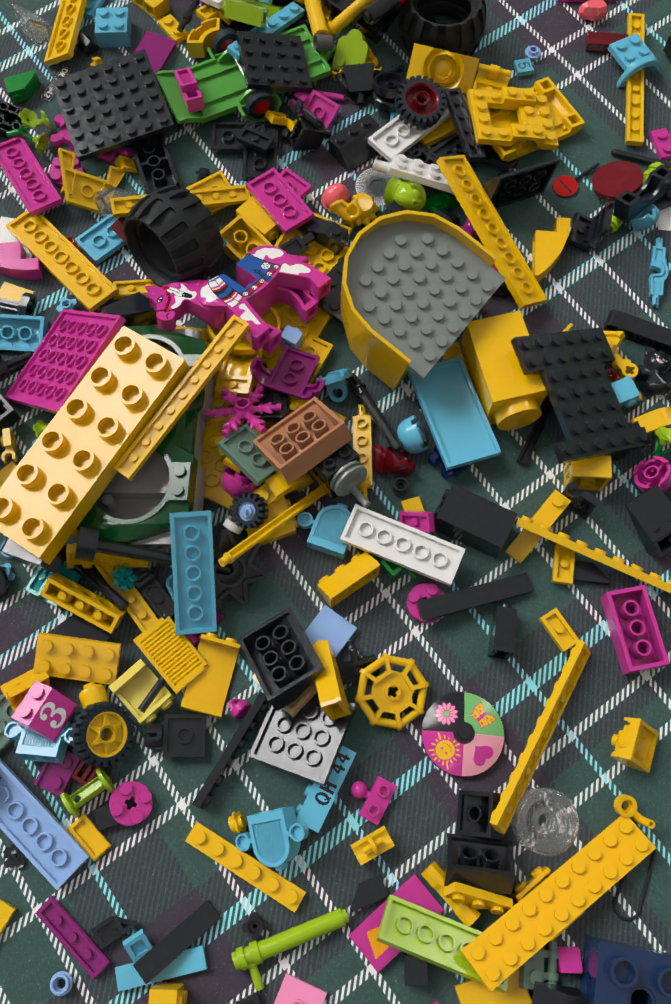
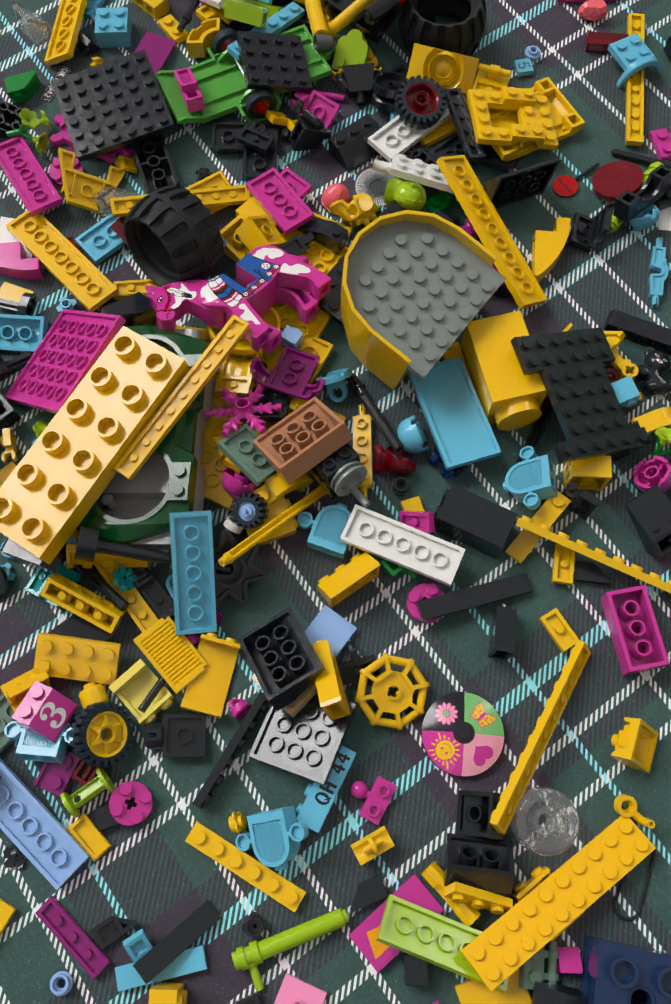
(259, 231): none -> yellow slope
(531, 479): none -> medium azure piece

